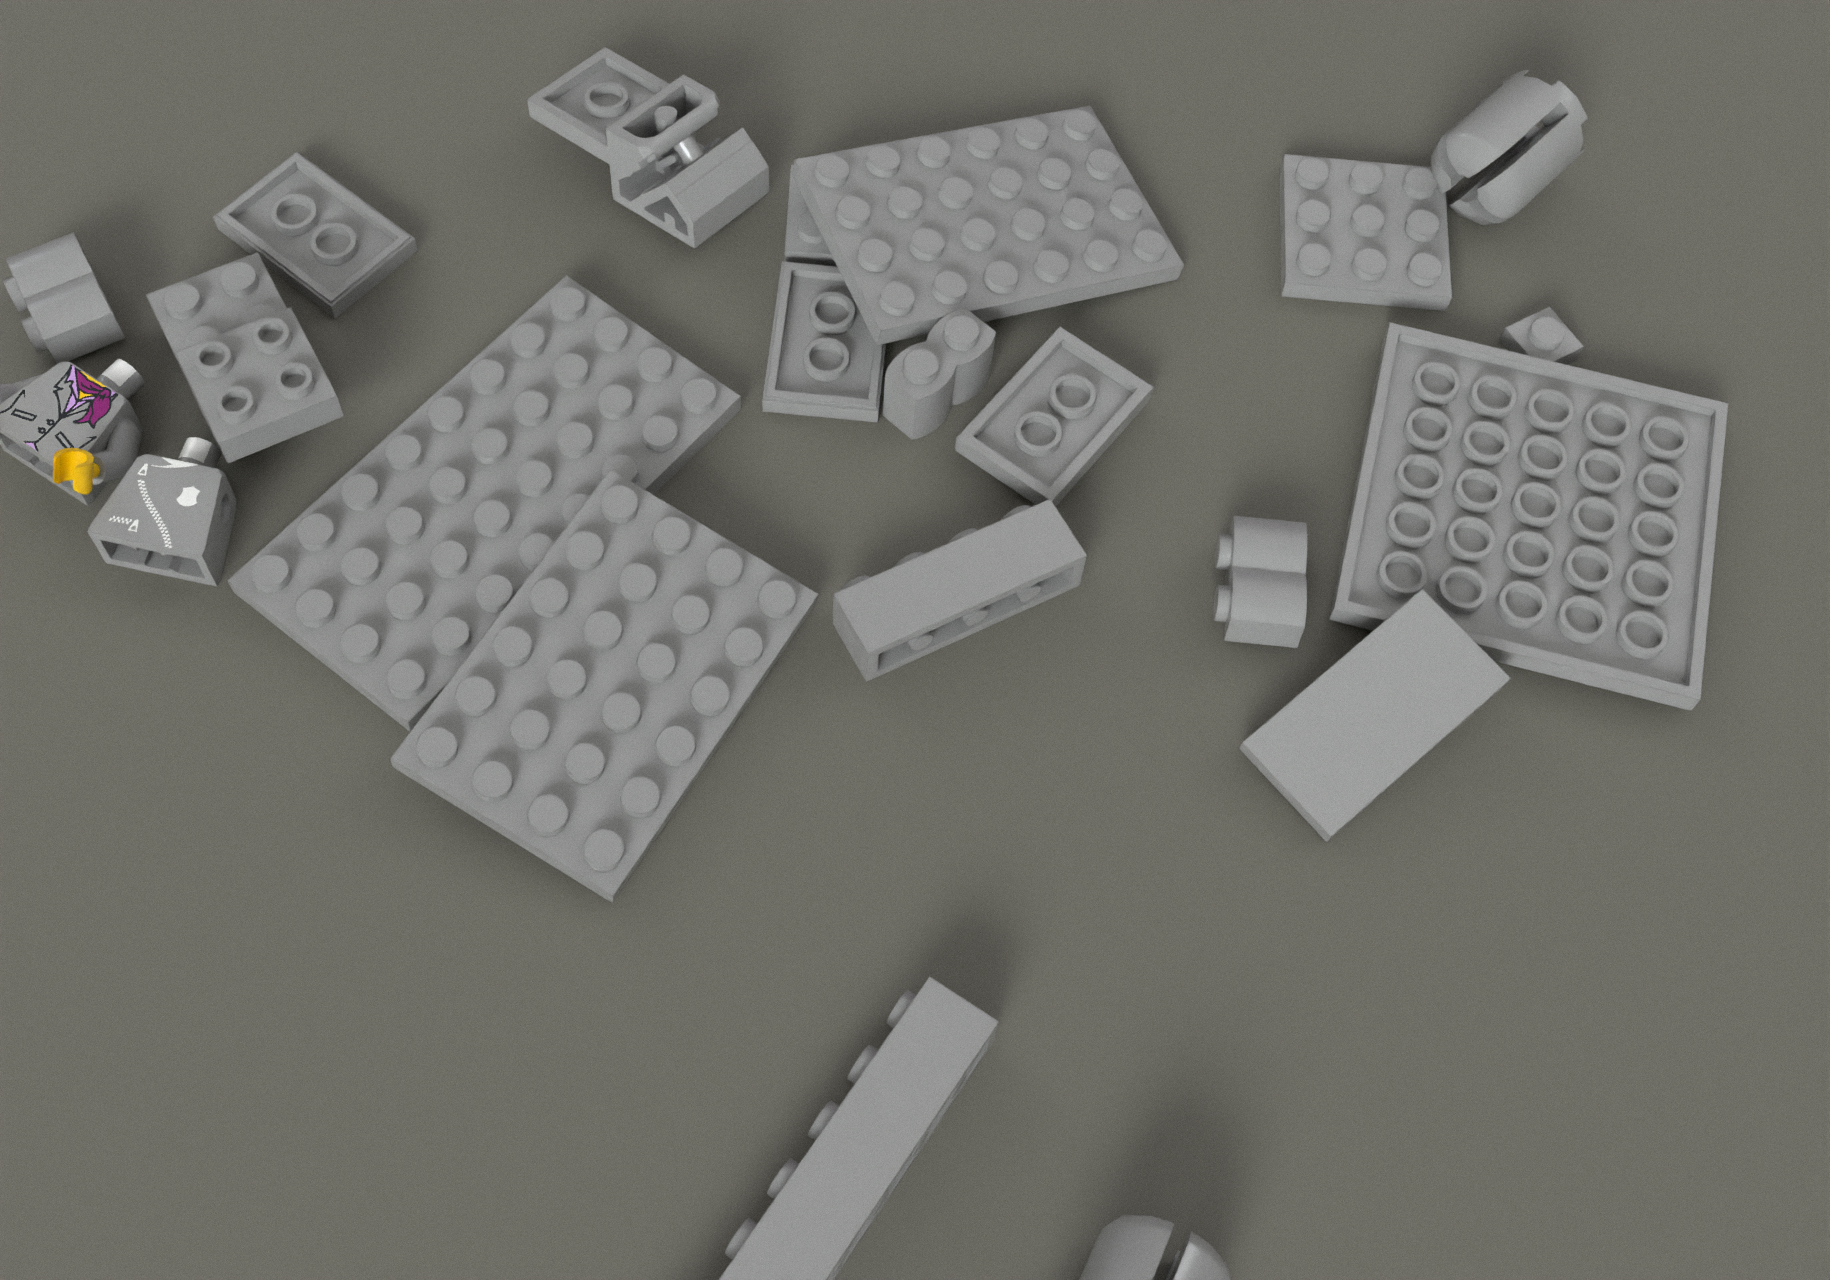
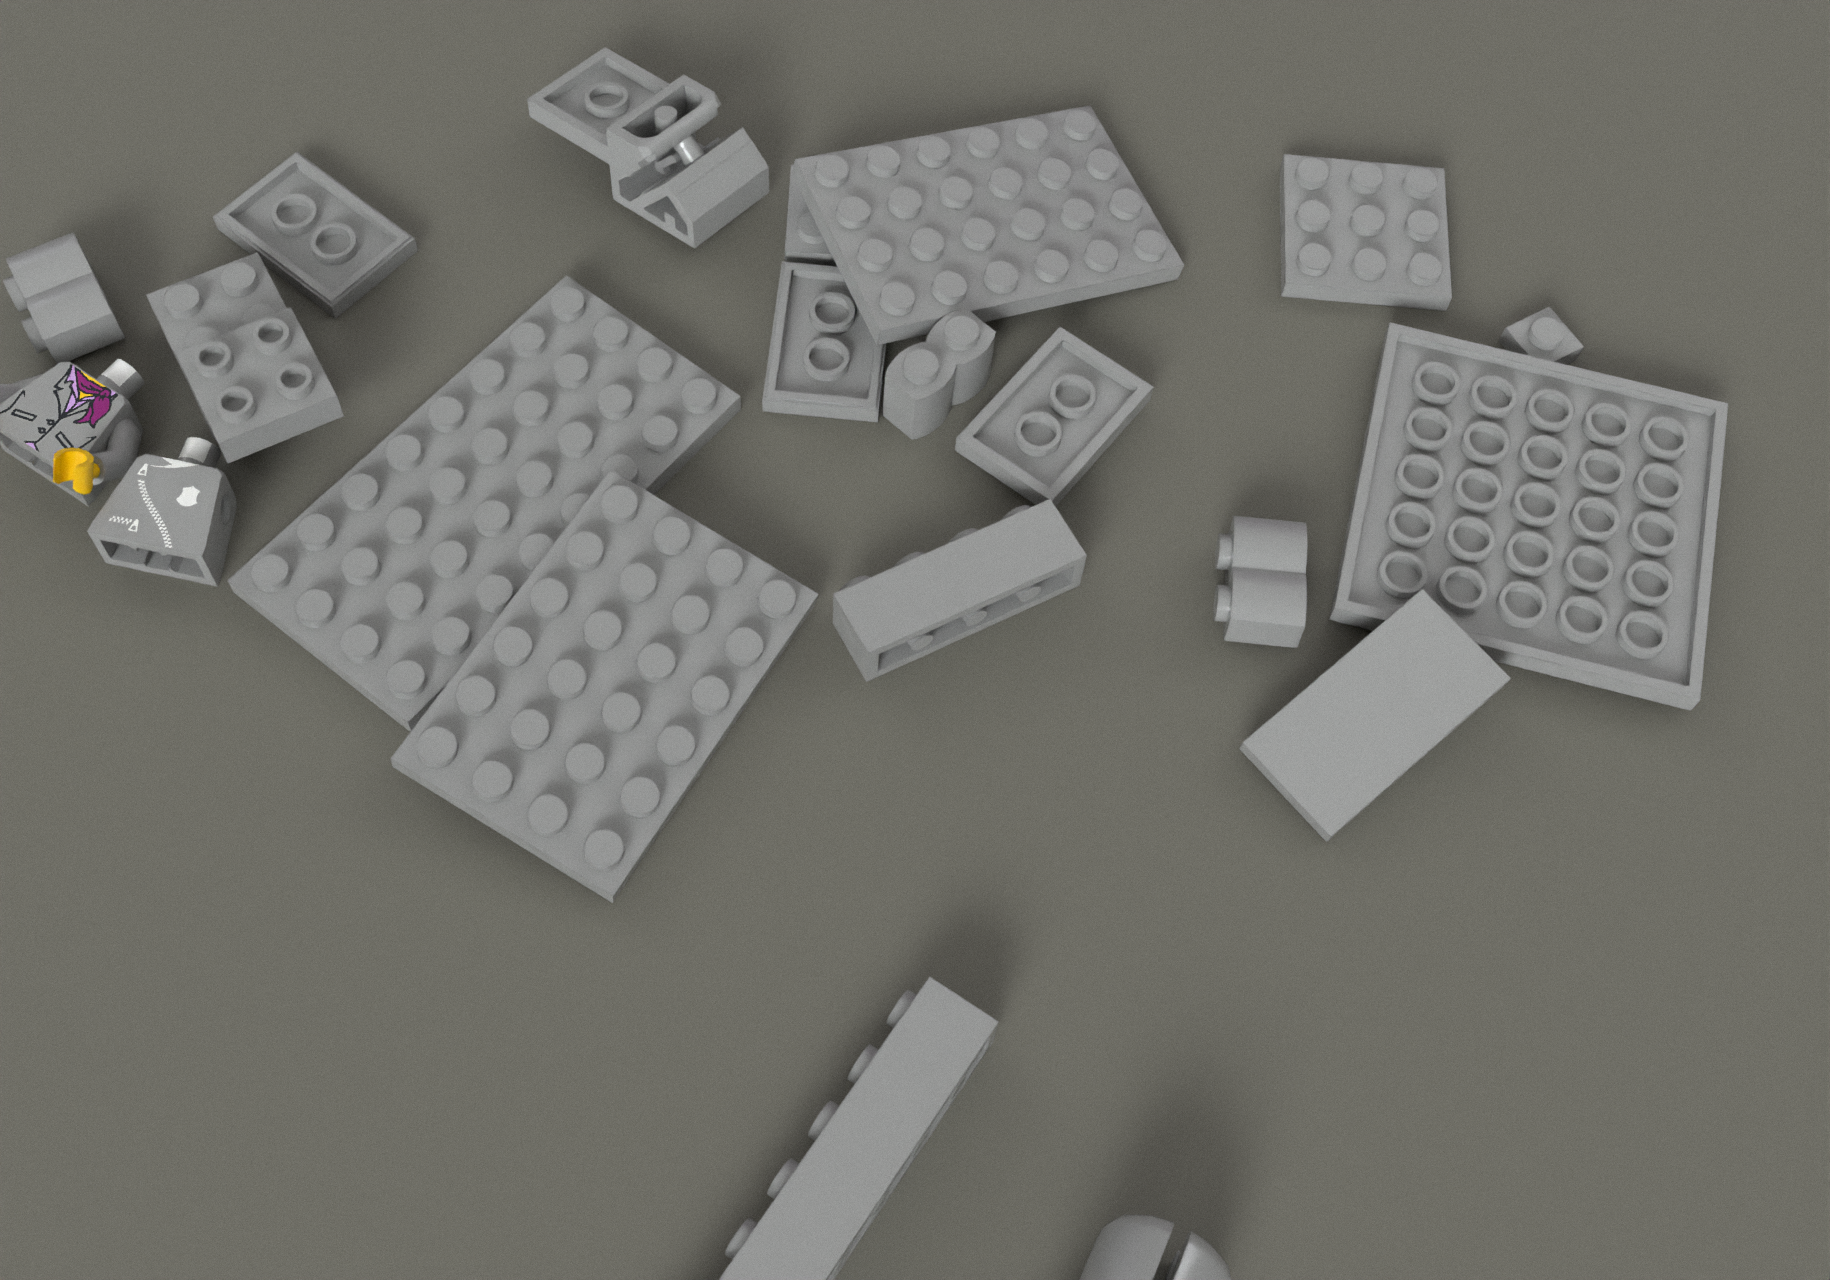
(1522, 155): light grey cylinder -> none

